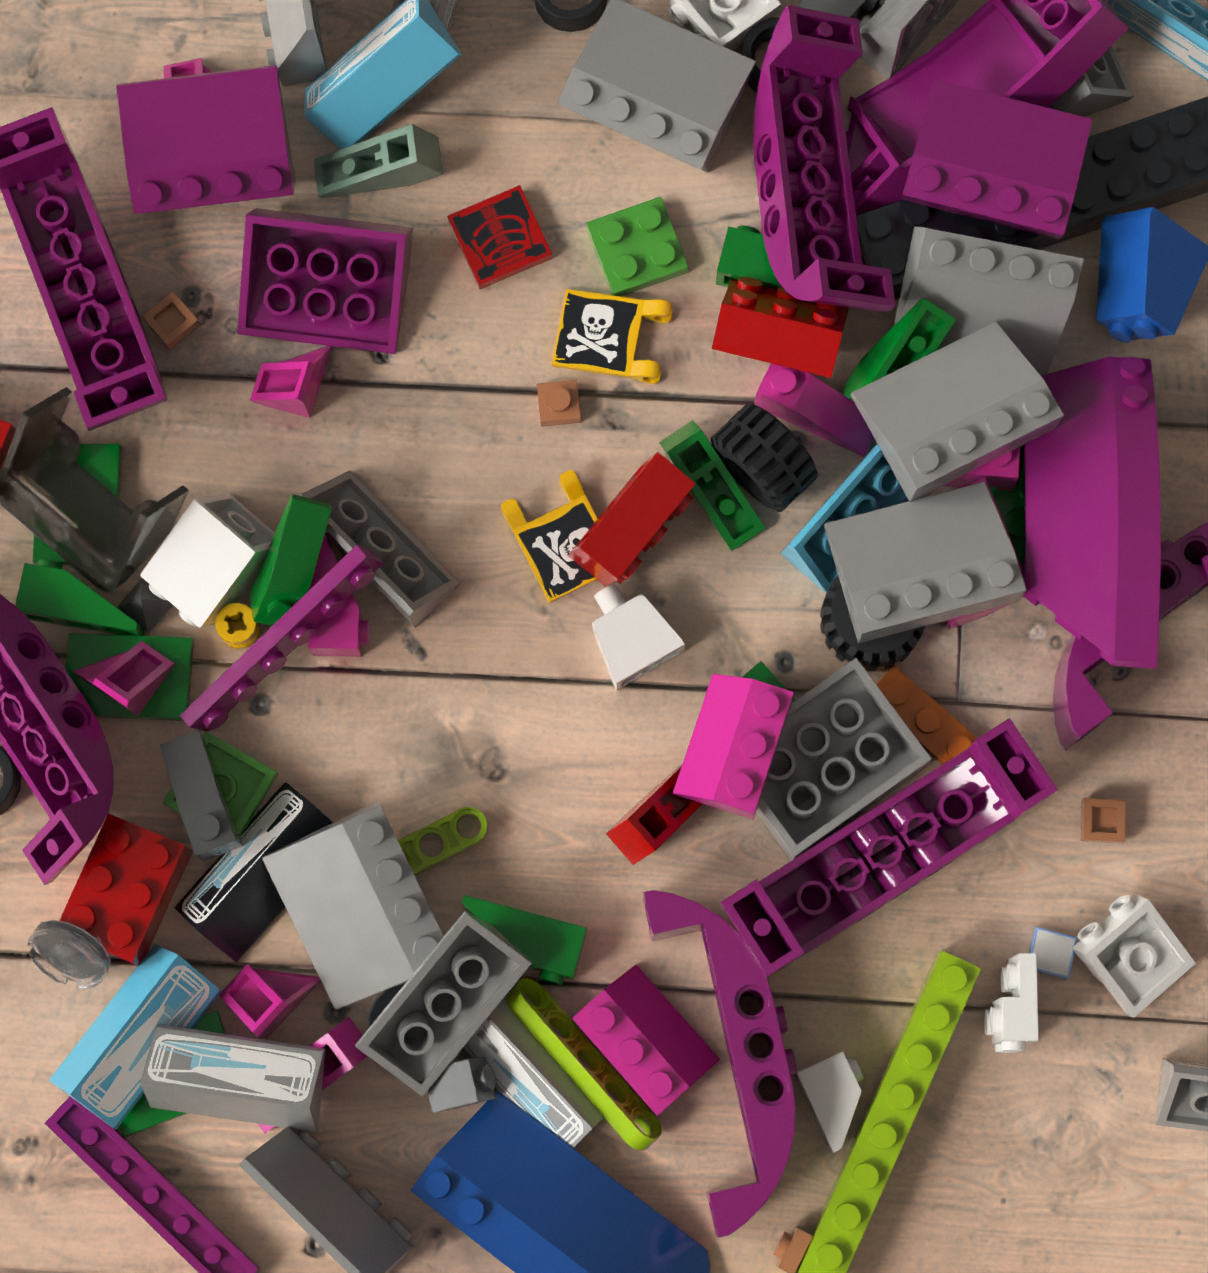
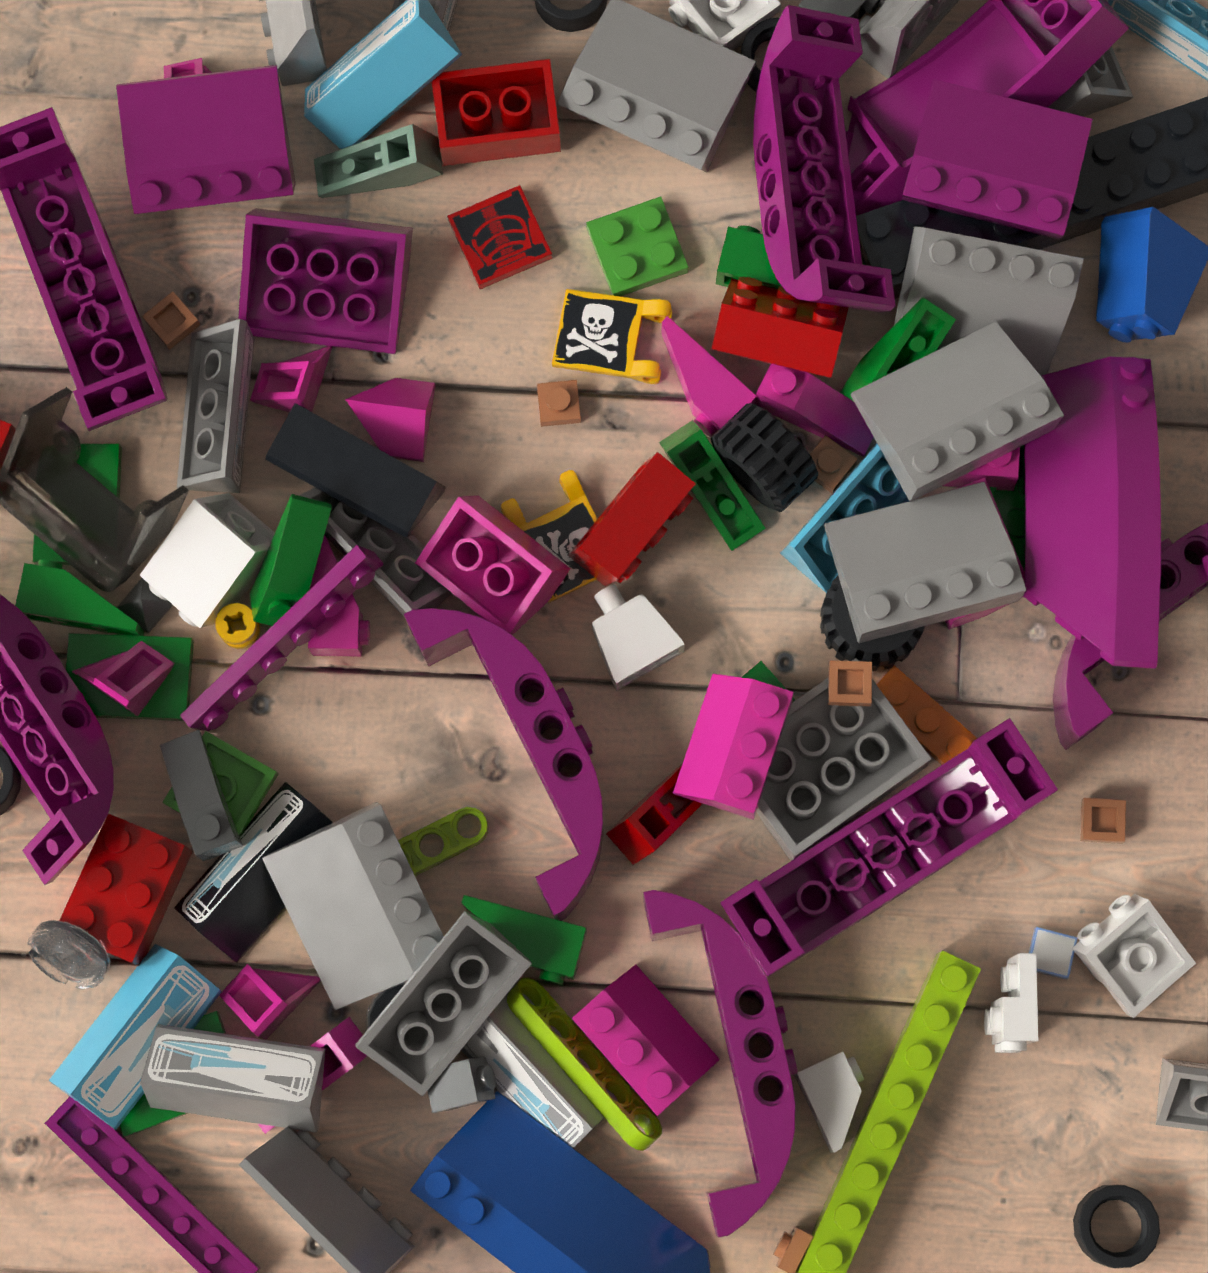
(216, 408): none -> light grey slope
(353, 471): none -> black slope
(397, 416): none -> dark pink slope
(491, 564): none -> dark pink slope
(496, 112): none -> red brick
(514, 675): none -> magenta slope
(708, 386): none -> dark pink slope
(831, 463): none -> nougat plate
(850, 683): none -> nougat plate
(1149, 1225): none -> black tyre

